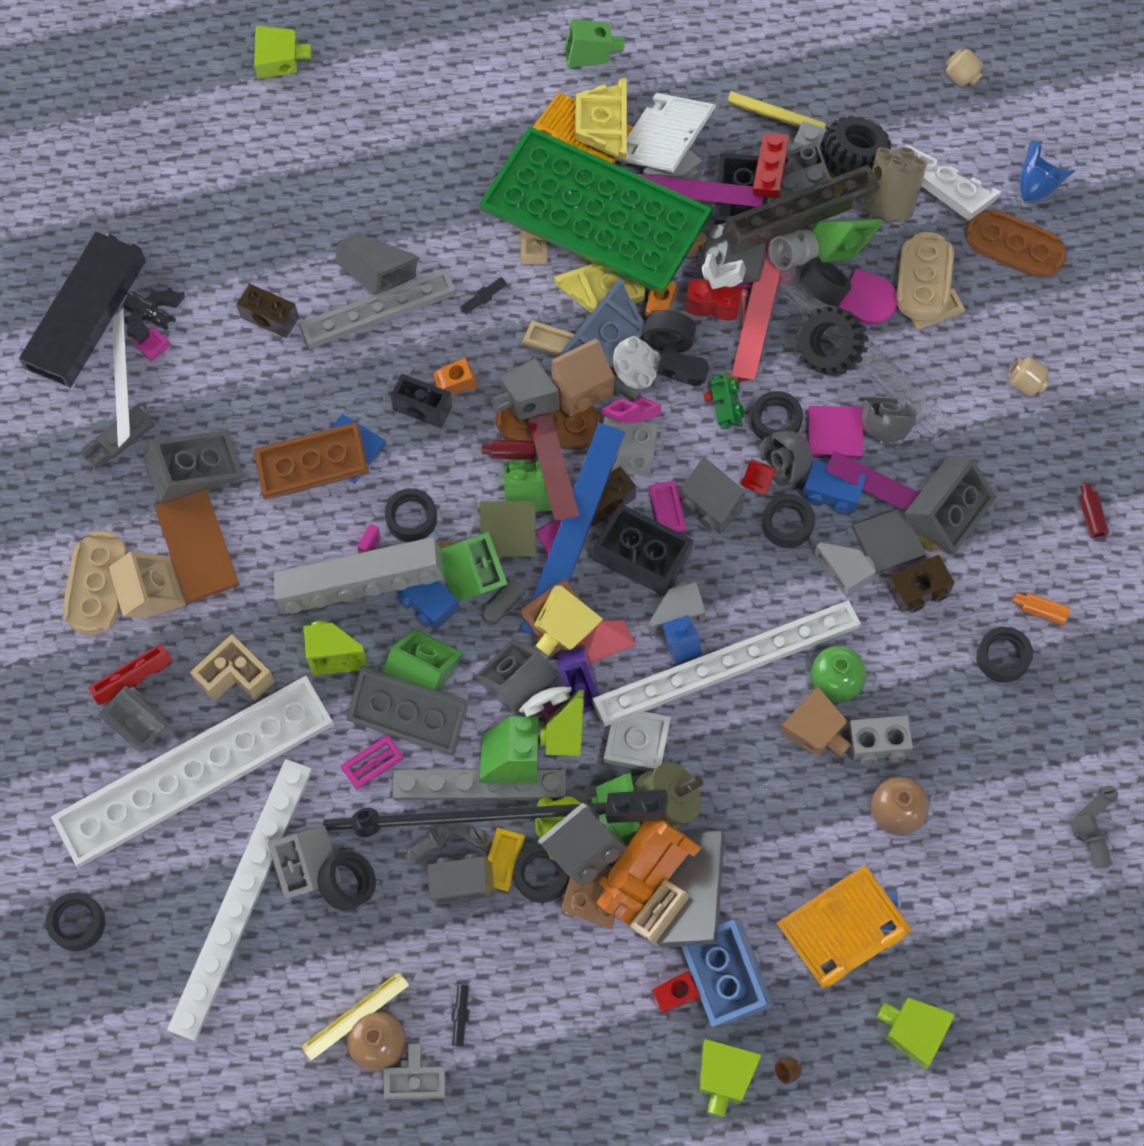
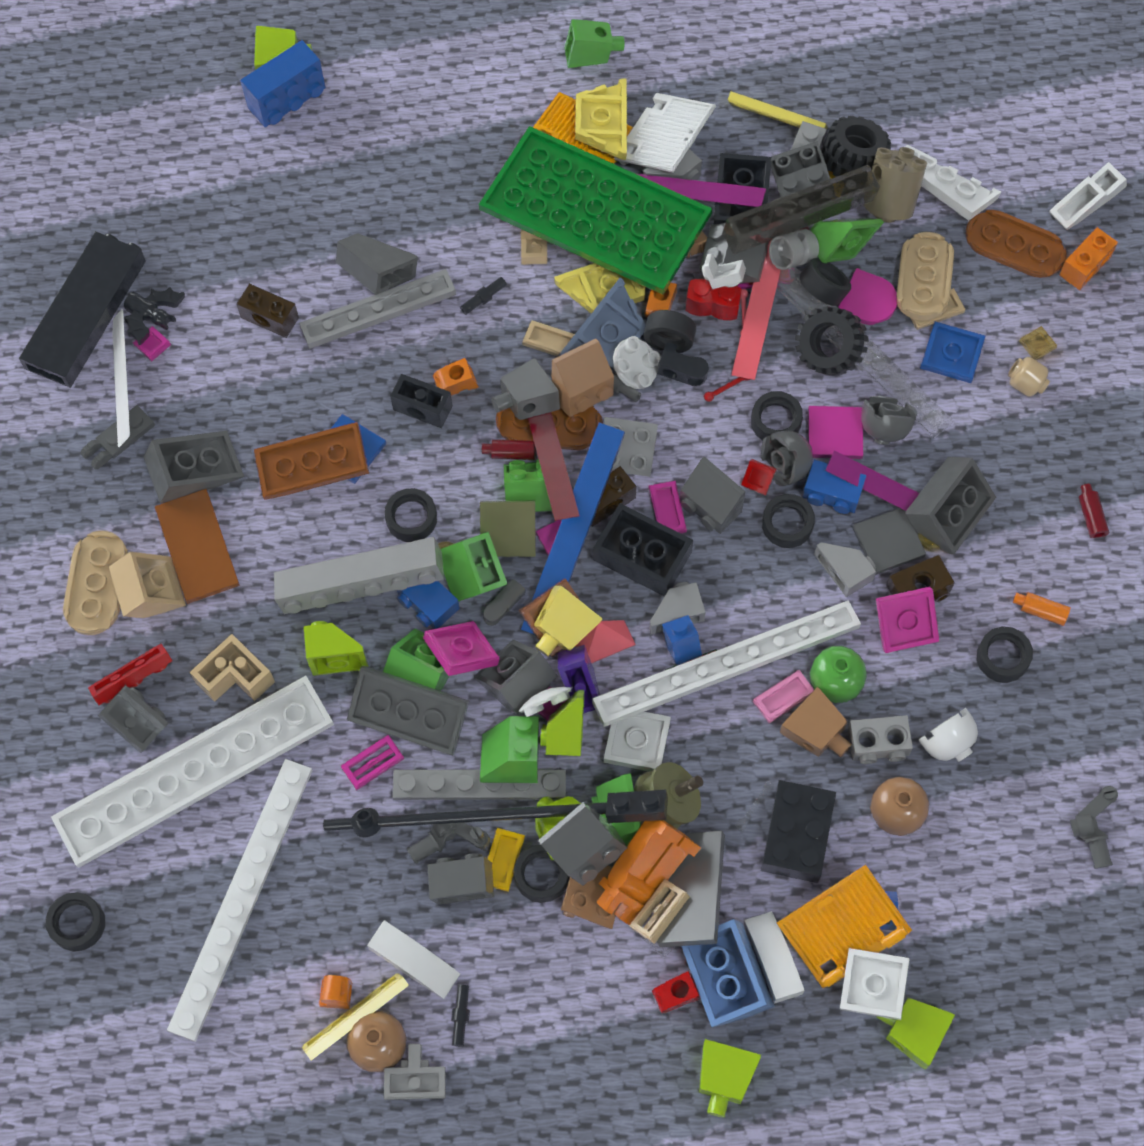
(283, 84): none -> blue brick
(300, 859): light grey slope -> none
(335, 992): none -> orange leg
(362, 871): black tyre -> none
(370, 539): dark pink tile -> none
(413, 959): none -> white slope
(461, 648): none -> dark pink tile
(632, 412): dark pink slope -> none
(727, 390): green hinge -> none
(771, 165): red plate -> none
(774, 957): none -> white slope
(783, 696): none -> bright pink tile
(793, 1068): reddish brown hinge -> none
(798, 831): none -> black brick
(874, 984): none -> white plate
(907, 619): none -> dark pink tile
(952, 352): none -> blue tile
(952, 737): none -> white cylinder
(964, 68): tan head -> none
(1038, 176): blue helmet -> none
(1038, 343): none -> clear yellow tile
(1088, 258): none -> orange brick
(1089, 196): none -> white slope

